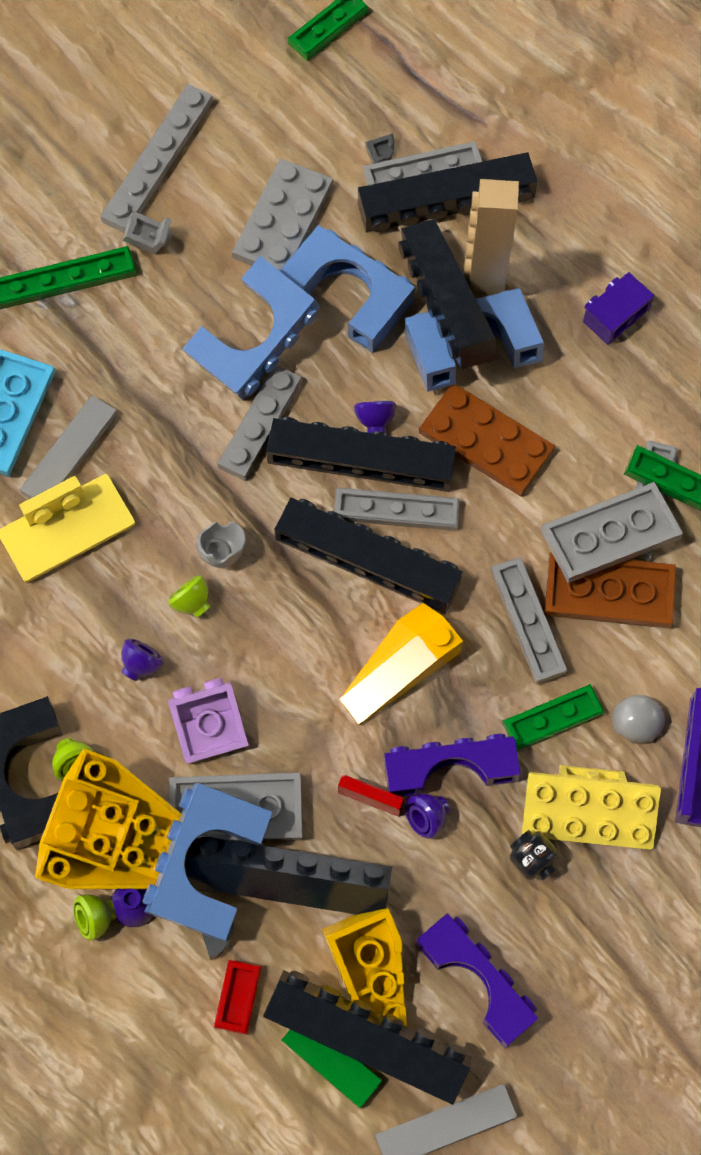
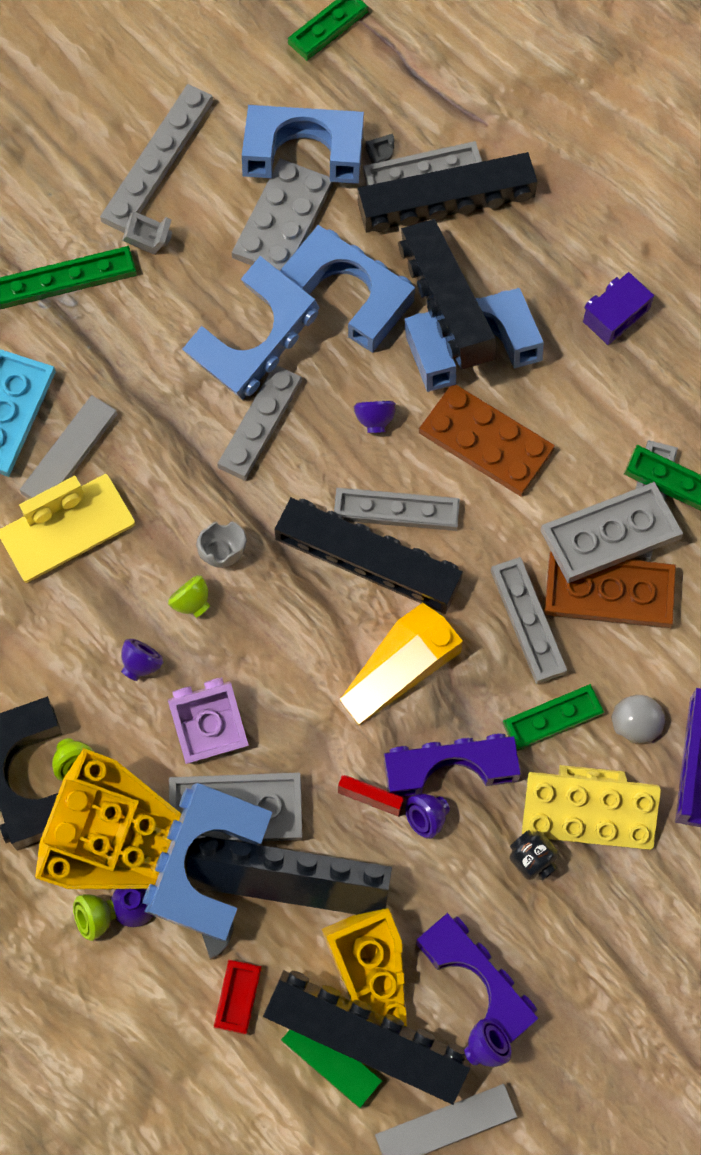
(272, 126): none -> medium blue arch
(361, 454): black brick -> none
(488, 1045): none -> dark purple brick
(490, 236): tan brick -> none

